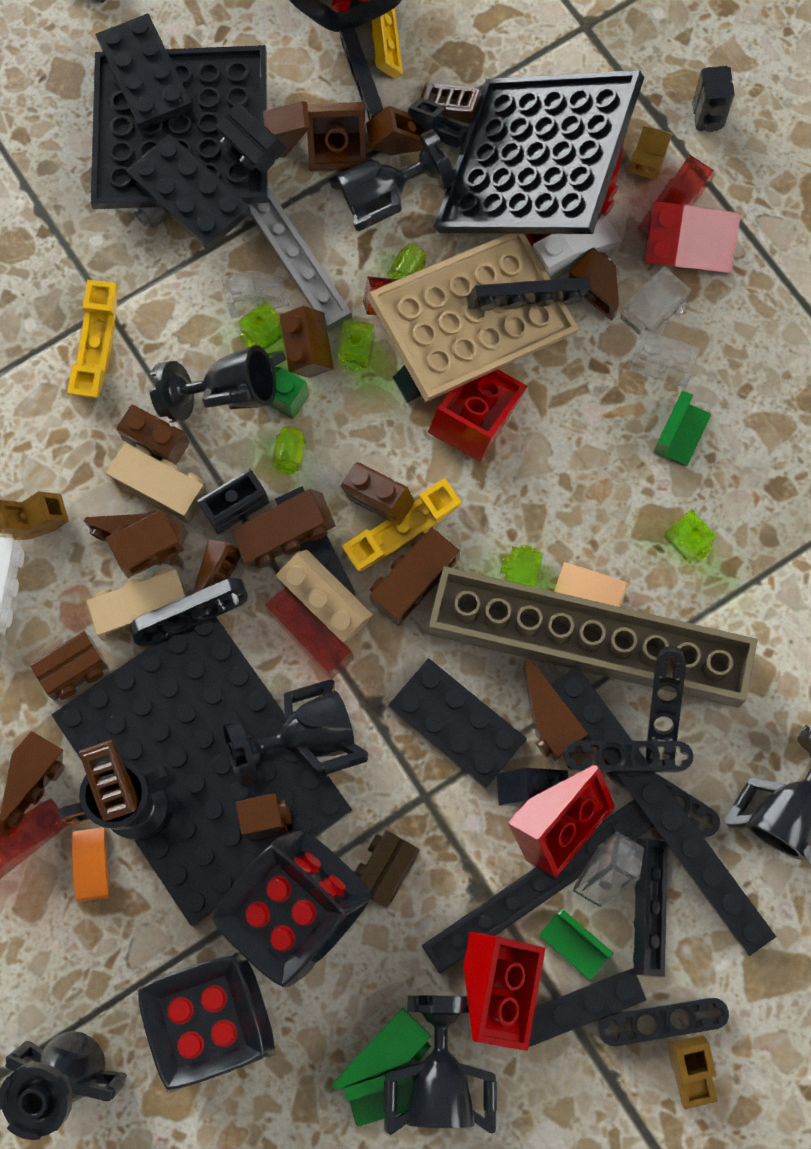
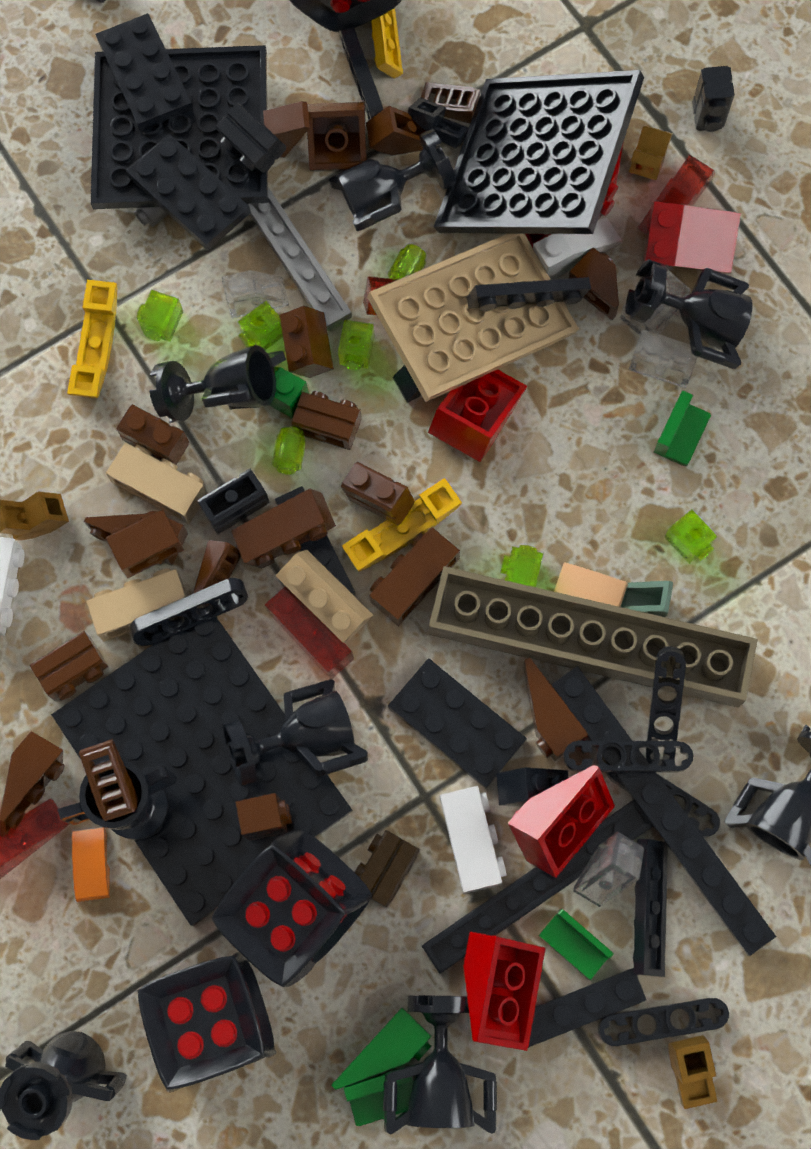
(159, 316): none -> clear neon green brick
(327, 419): none -> reddish brown brick
(472, 839): none -> white brick
(648, 597): none -> sand green slope
(709, 314): none -> black piece

